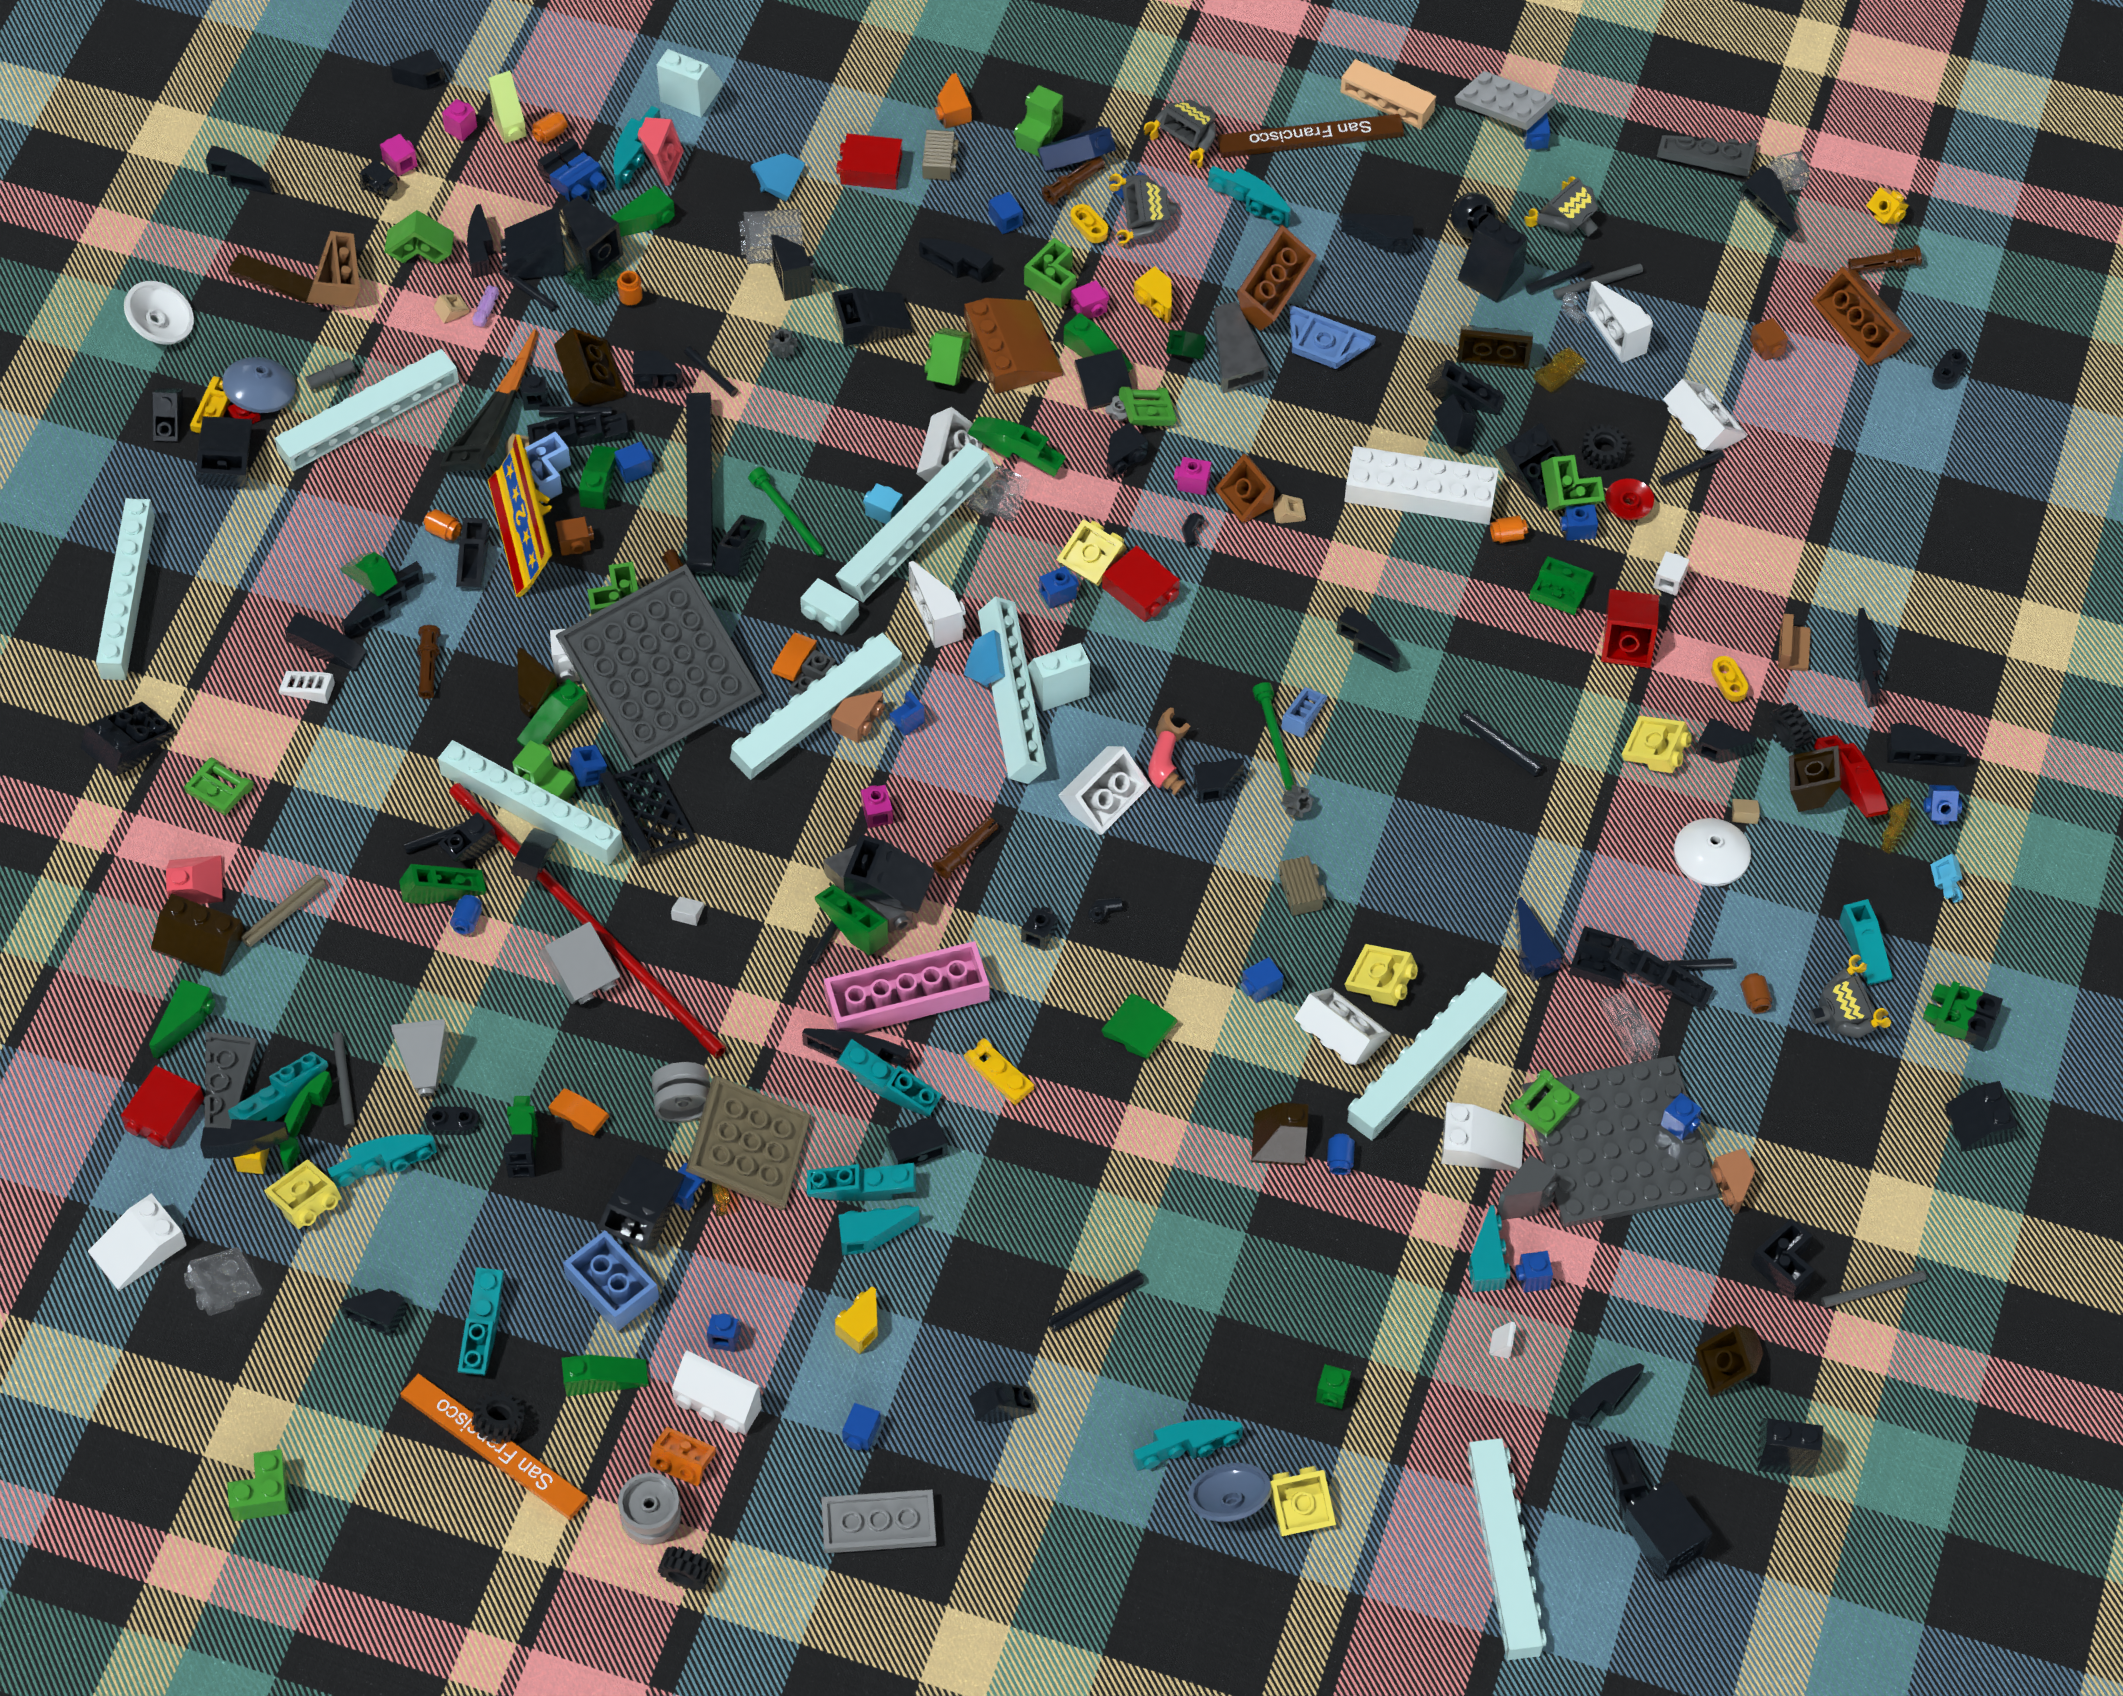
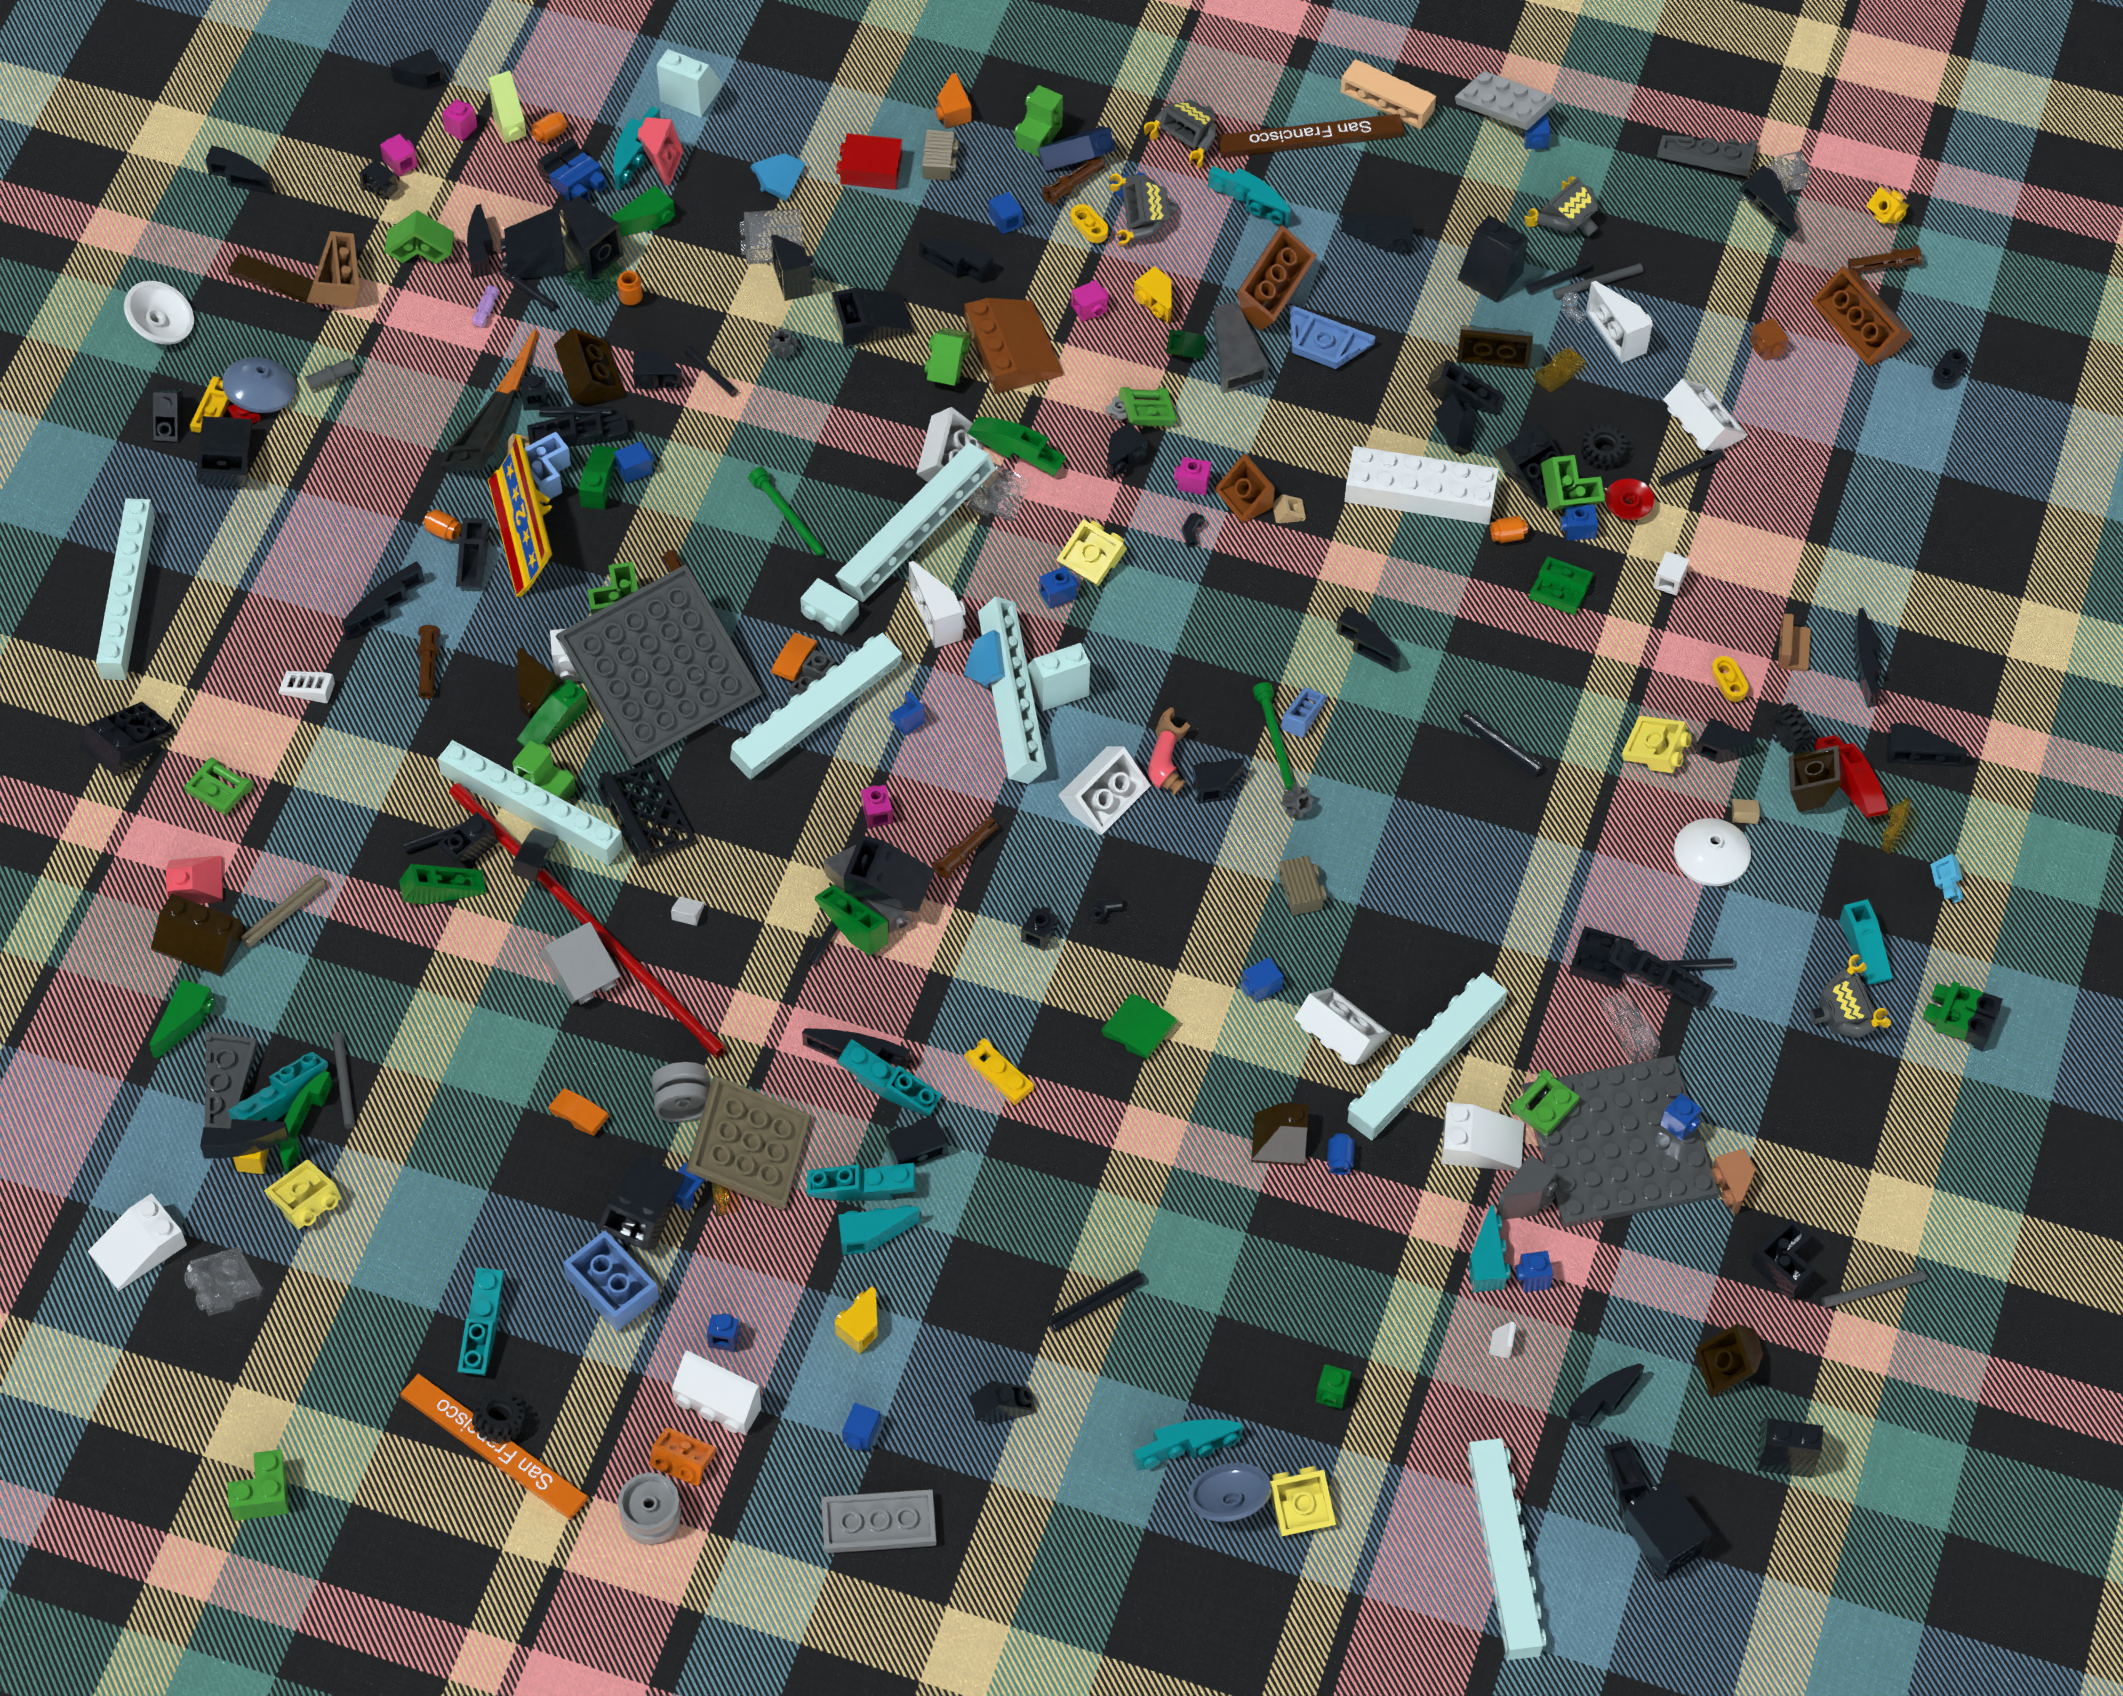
(162, 1107): red brick -> none
(324, 642): black slope -> none
(366, 410): light aqua brick -> none
(371, 572): green slope -> none
(376, 1310): black slope -> none
(390, 1152): teal slope -> none
(423, 1052): light grey slope -> none
(450, 307): tan slope -> none
(450, 1122): black plate -> none
(466, 914): blue brick -> none
(521, 1153): hips -> none
(574, 536): dark orange brick -> none
(587, 765): blue brick -> none
(602, 1374): green slope -> none
(685, 1568): black tyre -> none
(699, 482): black beam -> none
(737, 546): black slope -> none
(856, 714): nougat slope -> none
(882, 503): medium azure brick -> none
(907, 989): bright pink brick -> none
(1050, 273): bright green brick -> none
(1088, 339): green slope -> none
(1102, 377): black slope -> none
(1141, 584): red brick -> none
(1382, 974): light yellow plate -> none
(1470, 212): black brick -> none
(1535, 949): dark blue slope -> none
(1630, 628): red slope -> none
(1756, 993): dark orange brick -> none
(1942, 803): blue brick -> none
(1981, 1117): black slope -> none

